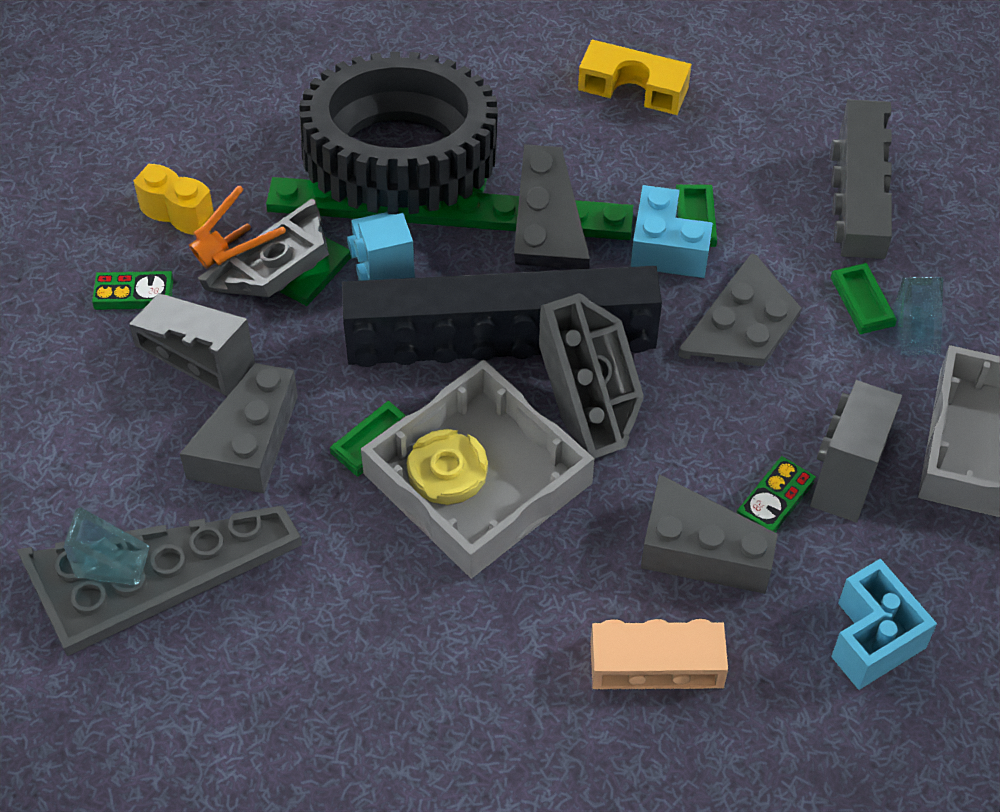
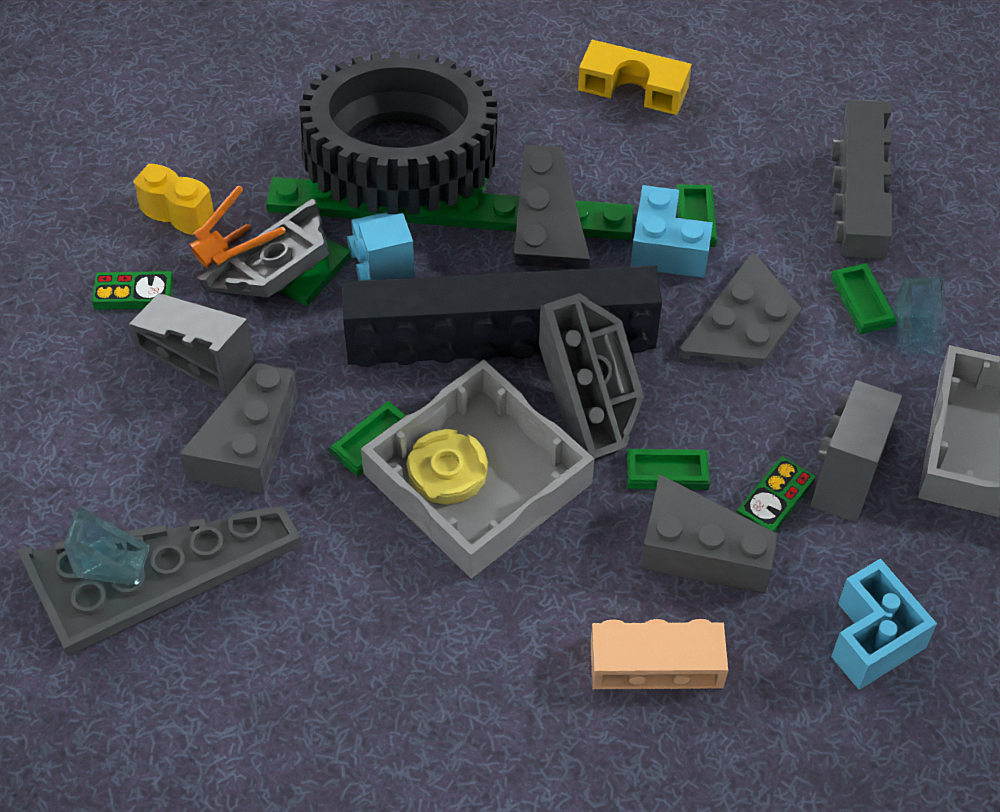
(680, 465): none -> green tile

